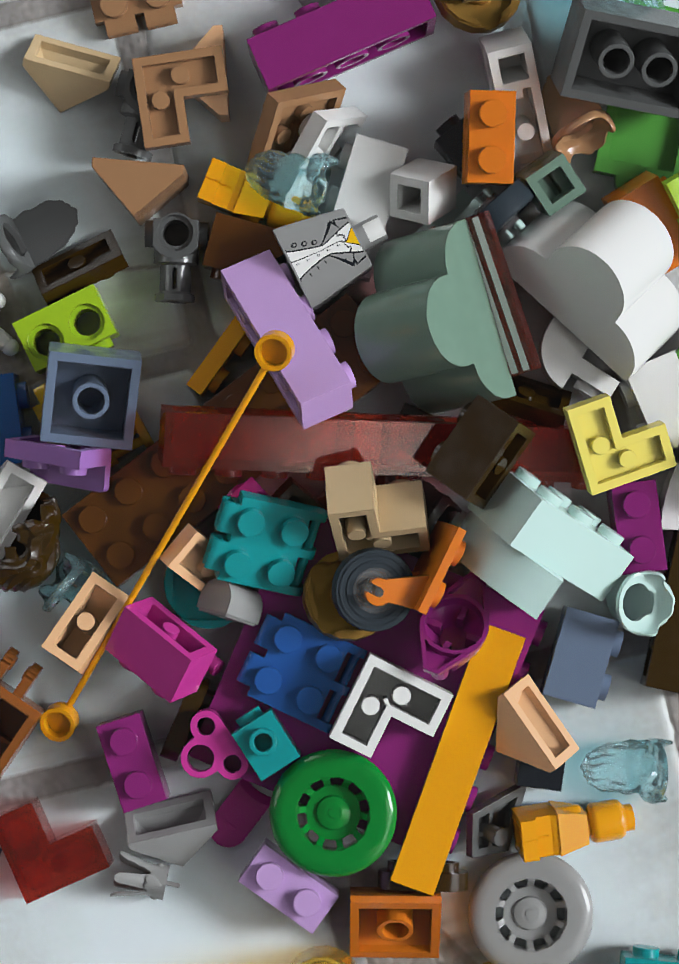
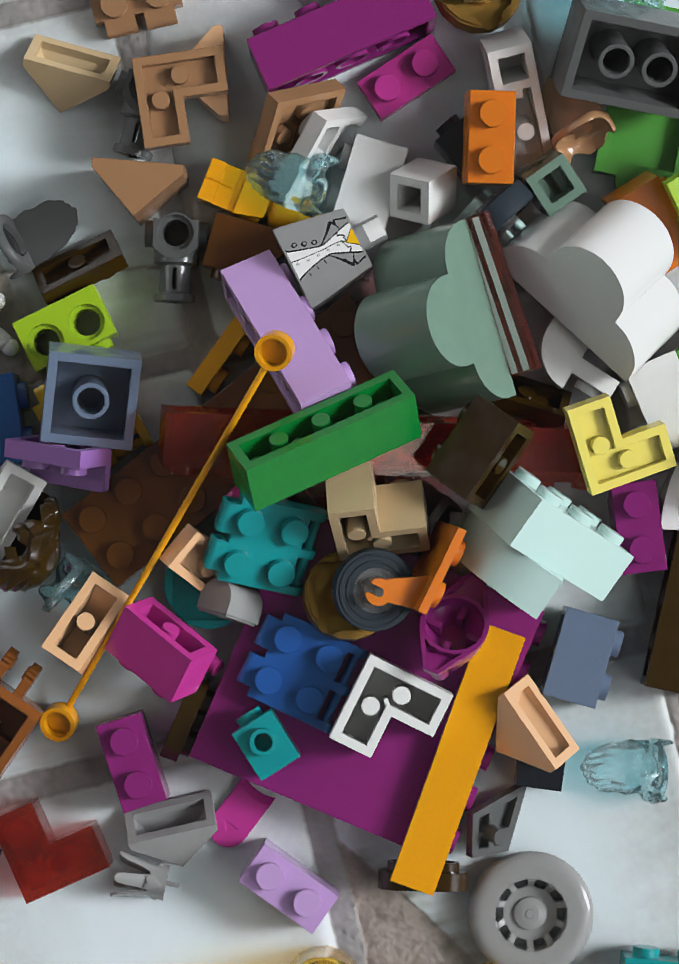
(221, 744): dark pink piece -> none
(324, 440): none -> green brick
(333, 813): green wheel -> none
(394, 923): orange slope -> none
(406, 77): none -> dark pink plate
(565, 827): light orange piece -> none
(641, 602): light aqua piece -> none

